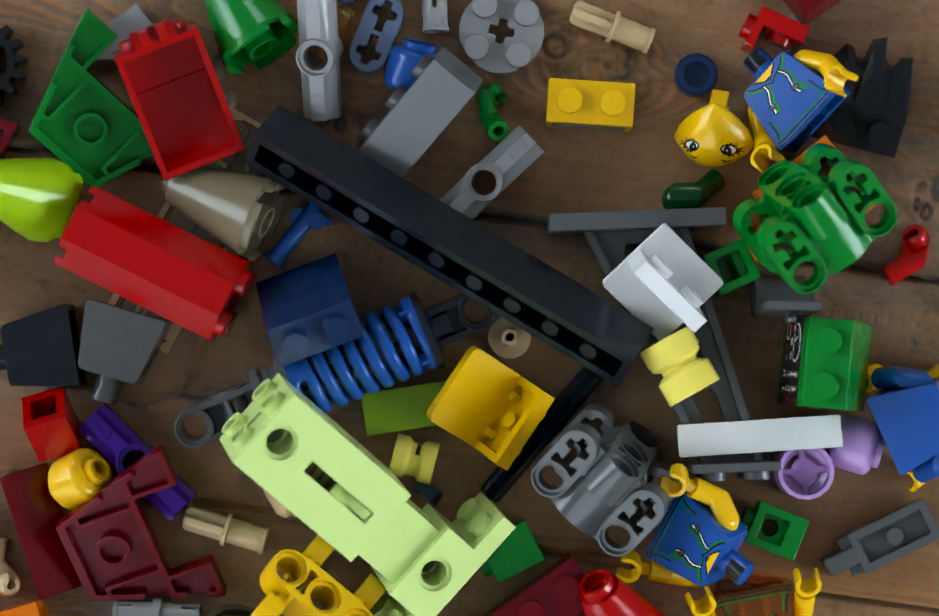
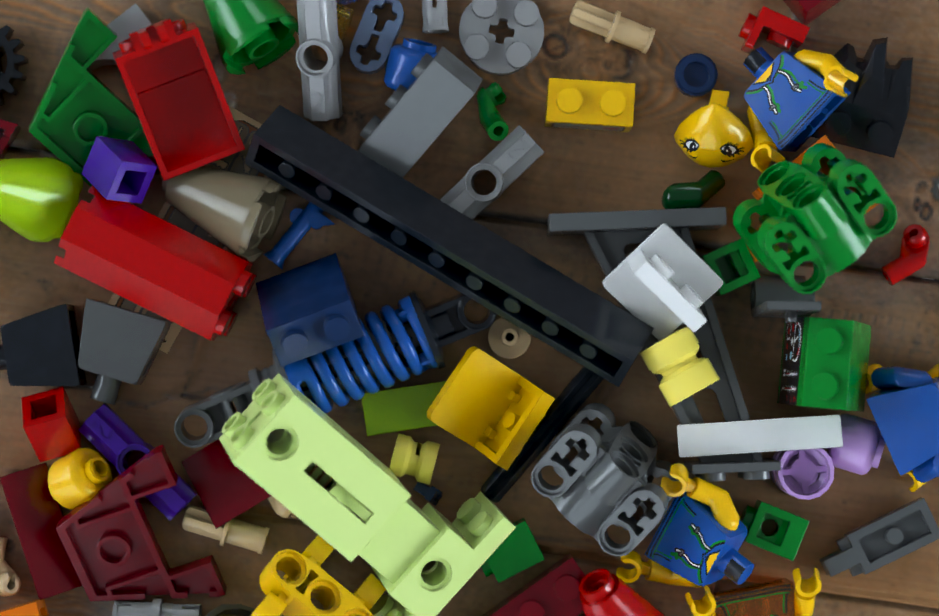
(119, 170): none -> dark purple brick
(221, 484): none -> dark red sticker

